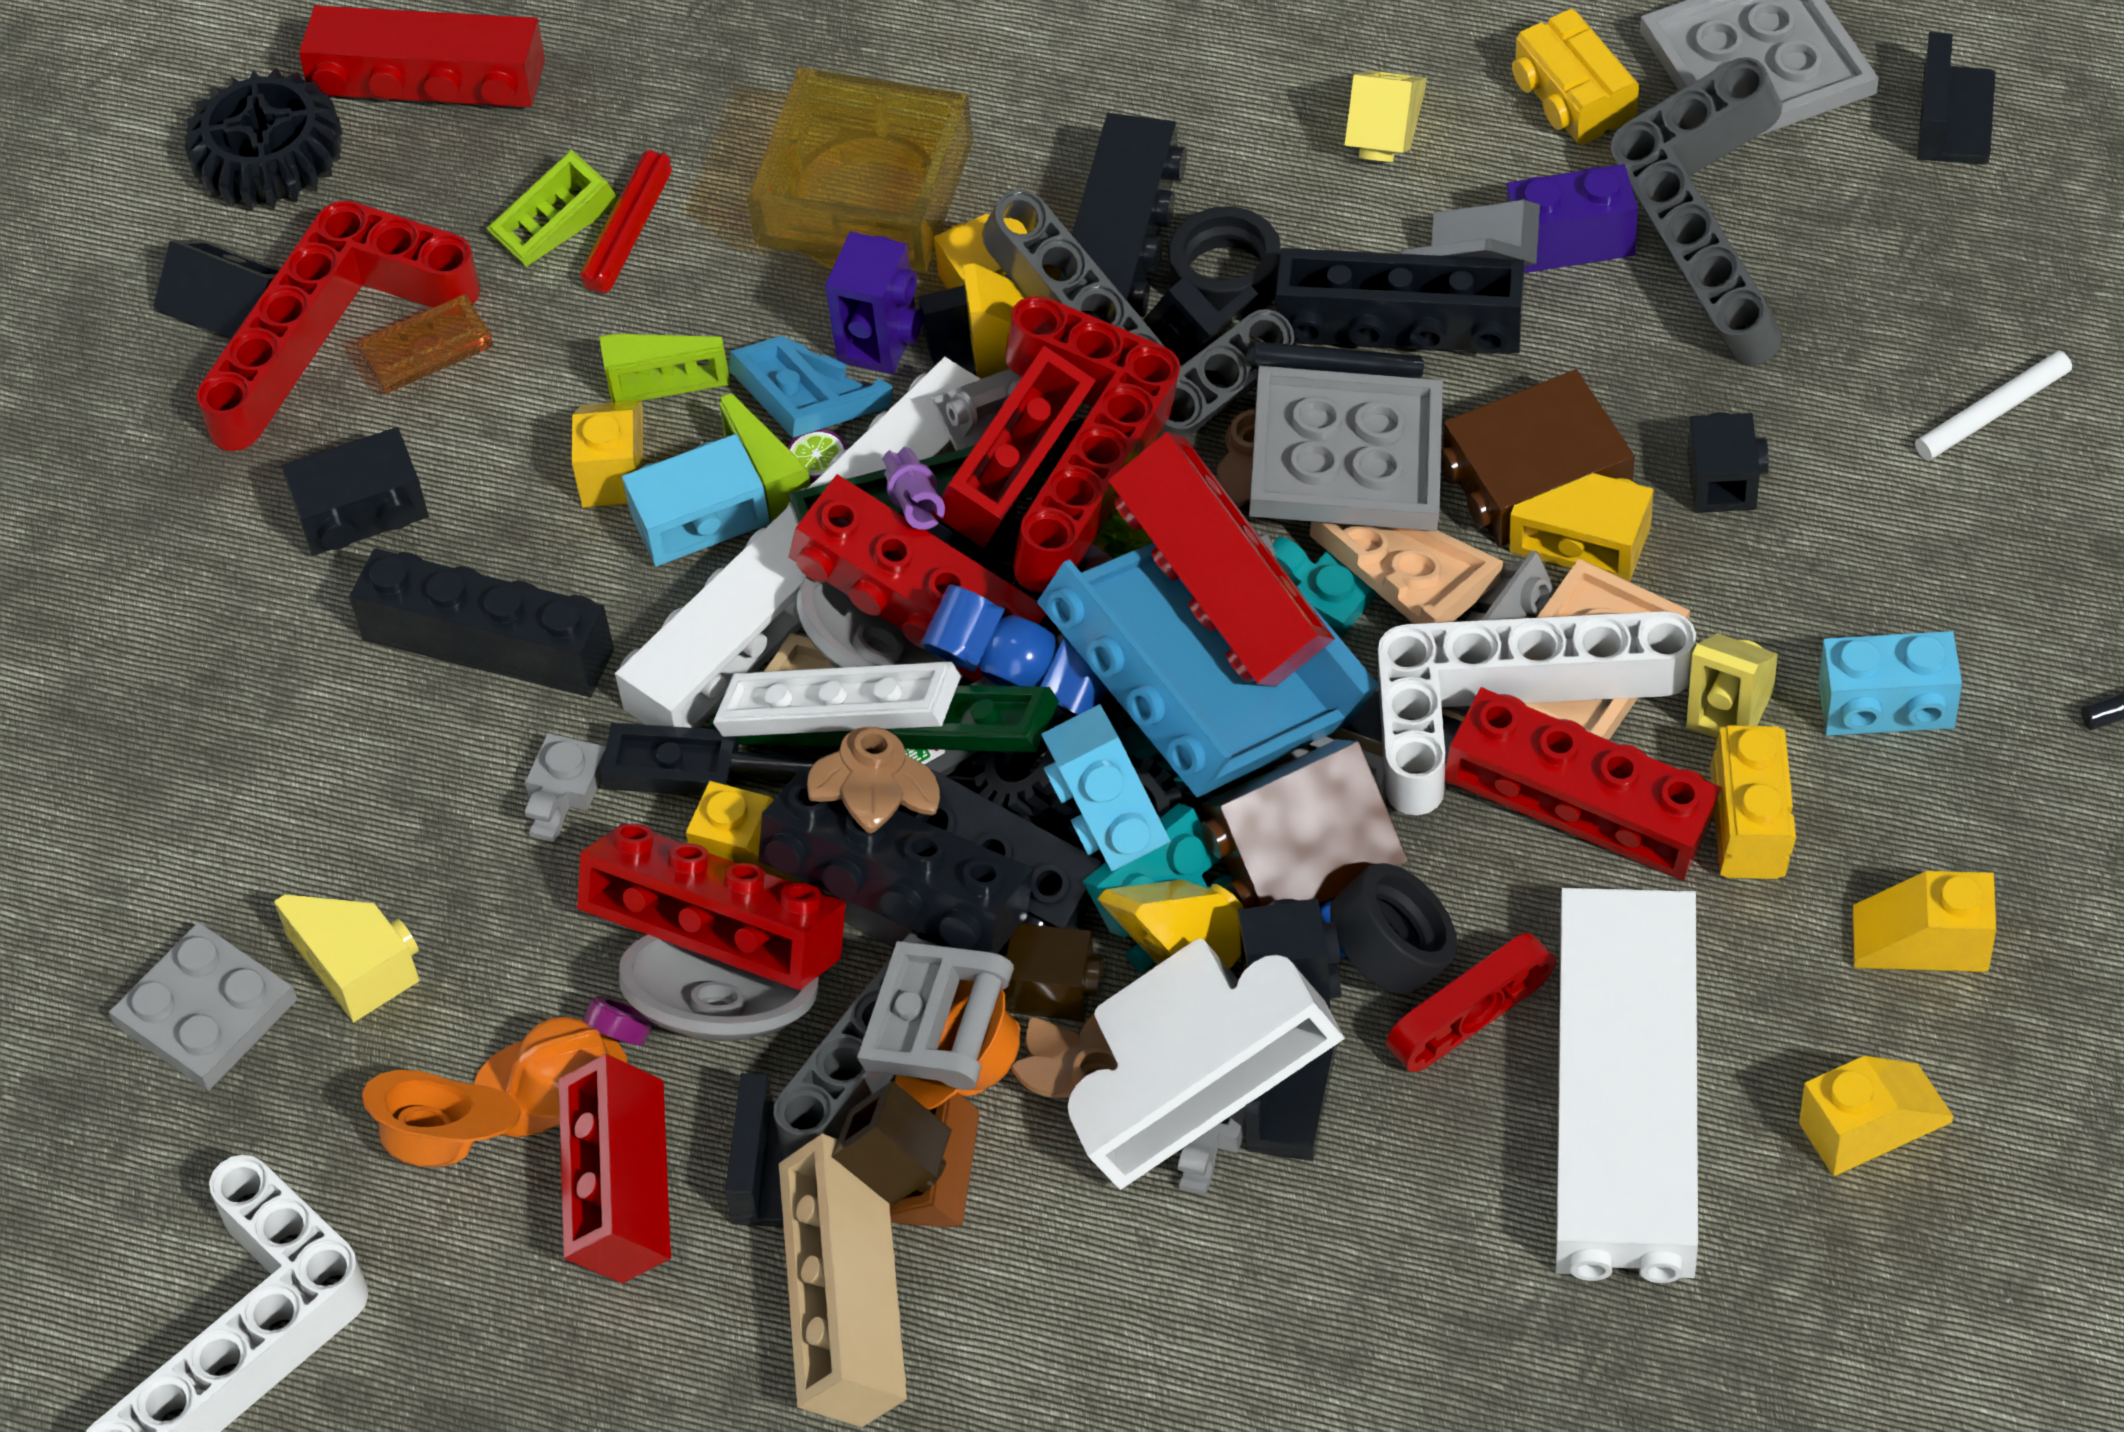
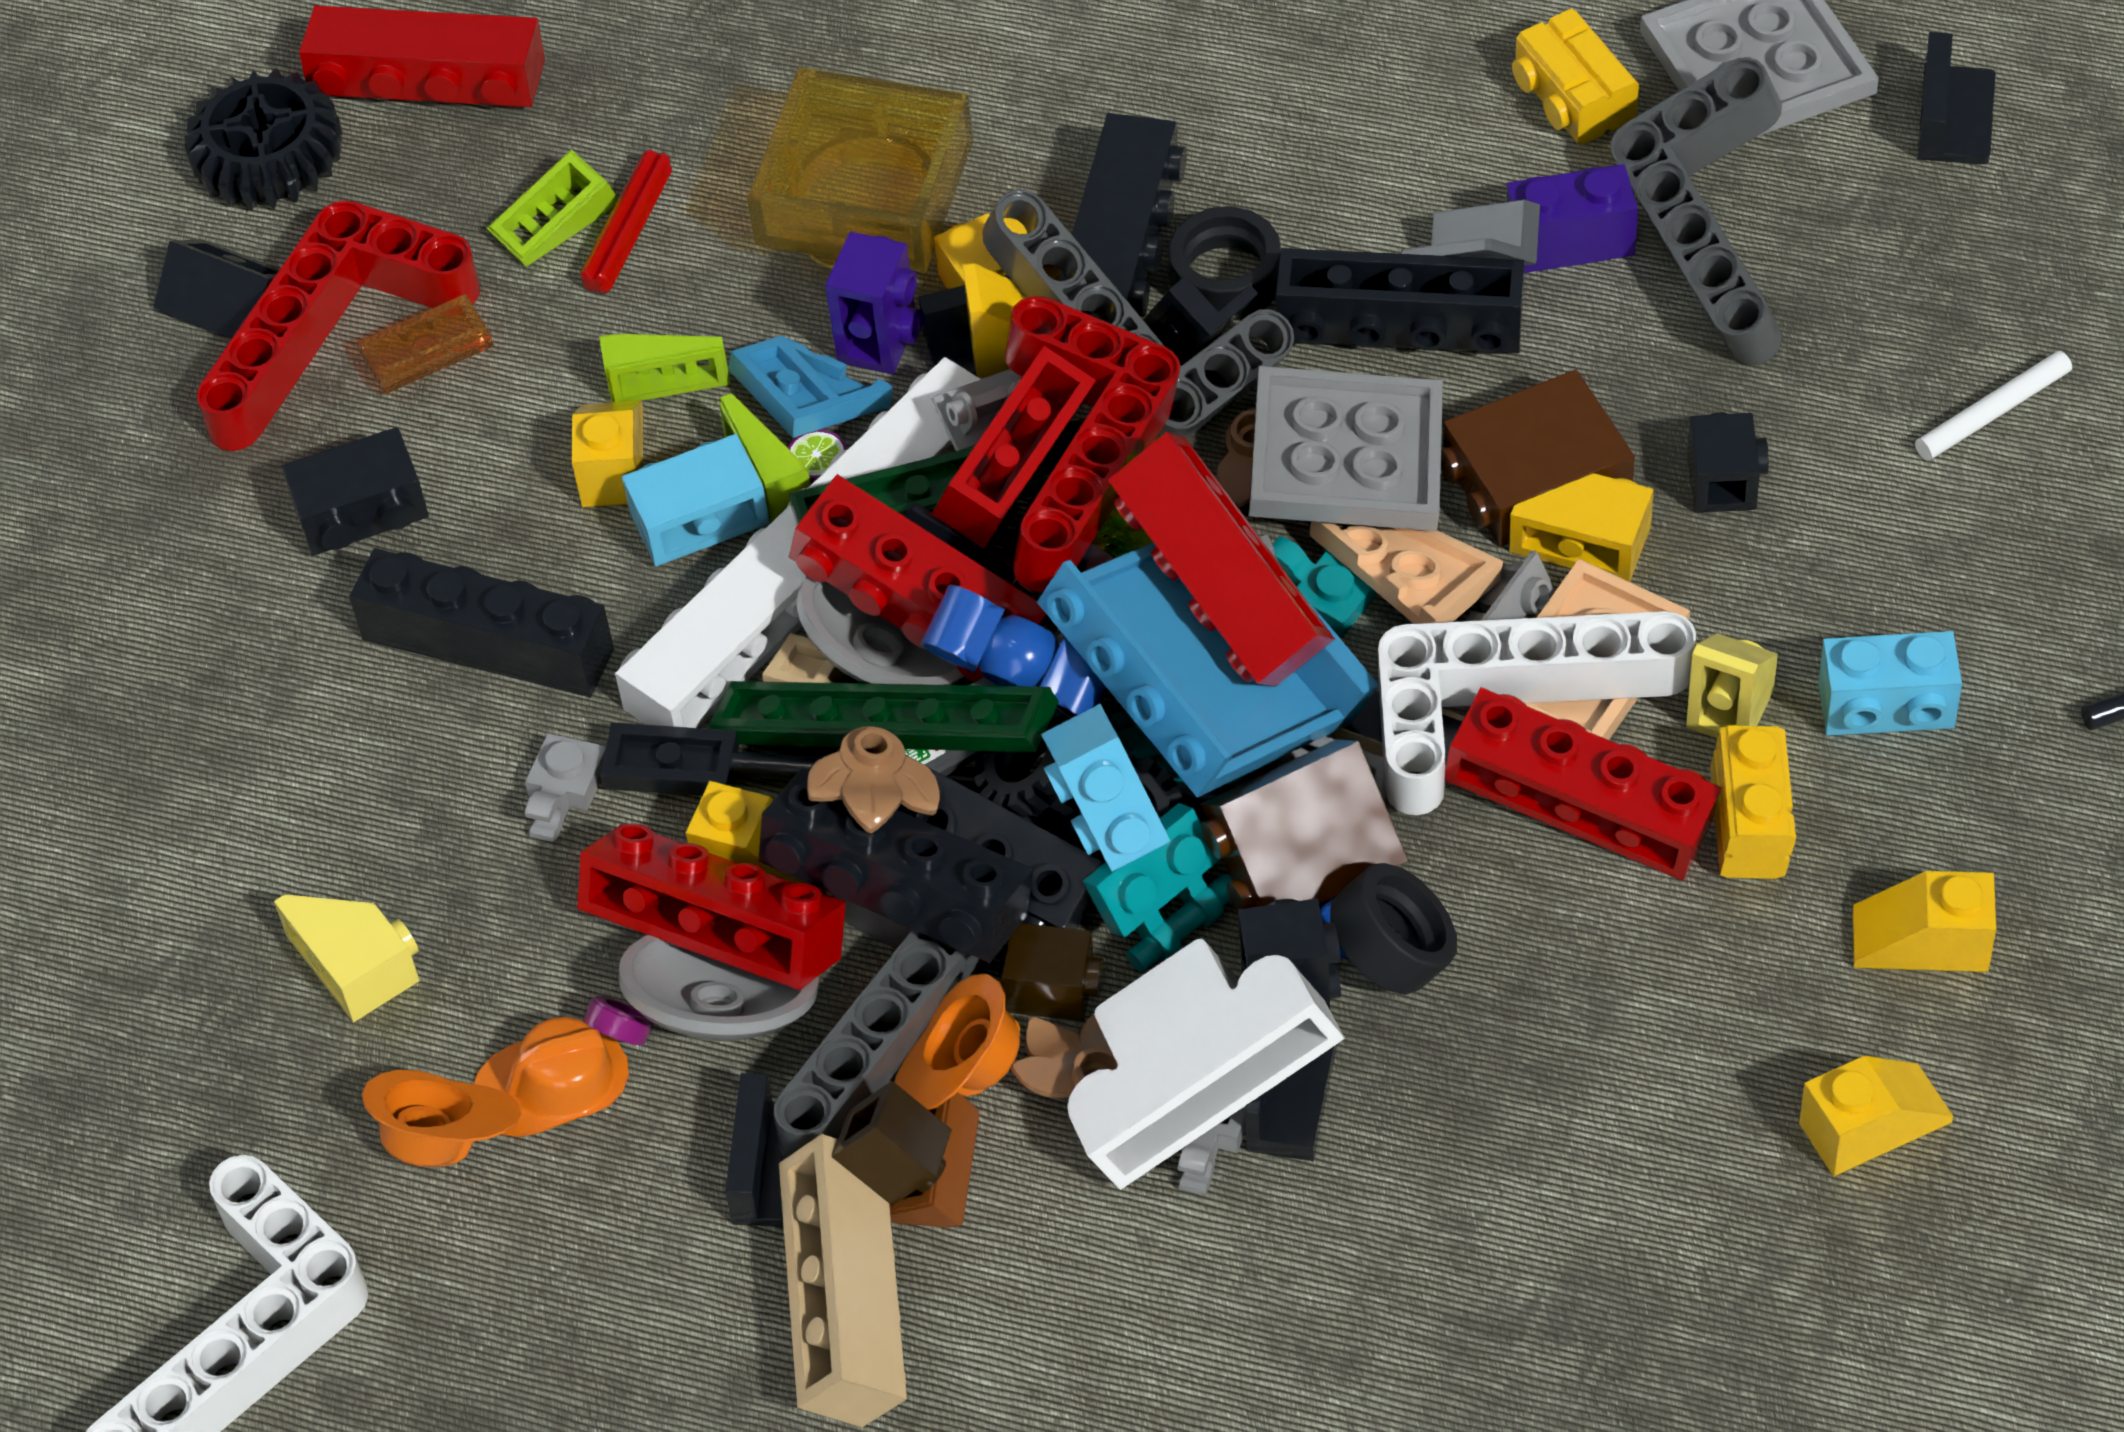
(203, 1006): light grey plate -> none
(614, 1169): red brick -> none
(837, 699): white tile -> none
(912, 488): medium lavender axle -> none
(915, 1007): light grey plate -> none
(1174, 914): yellow slope -> none
(1333, 359): black bar -> none
(1383, 113): light yellow slope -> none
(1470, 1002): red beam -> none
(1627, 1084): white brick -> none

